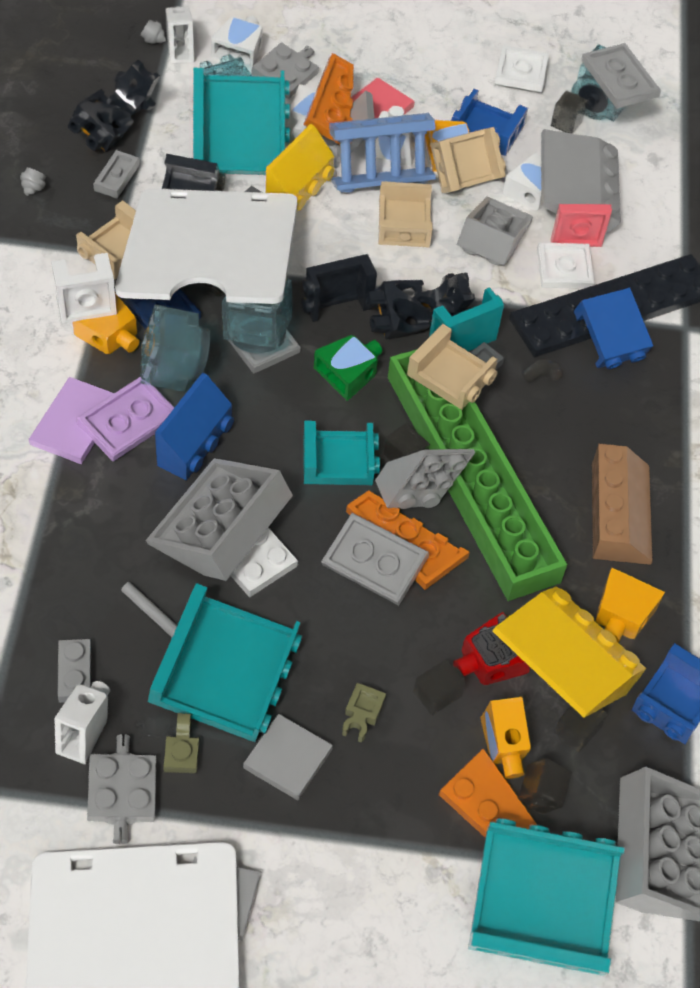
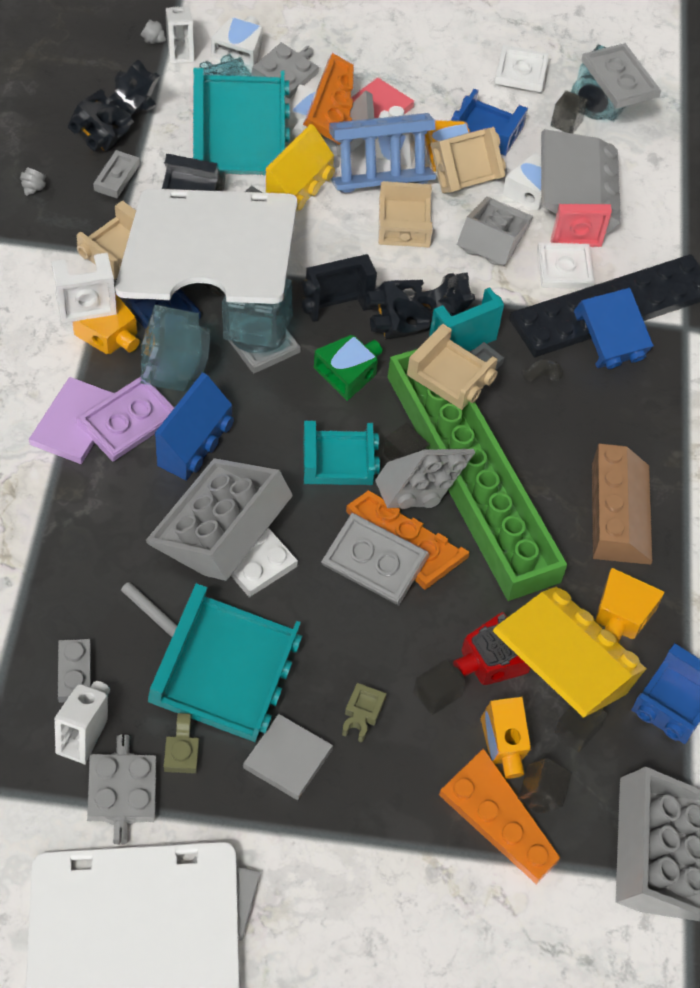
(546, 897): teal panel -> none

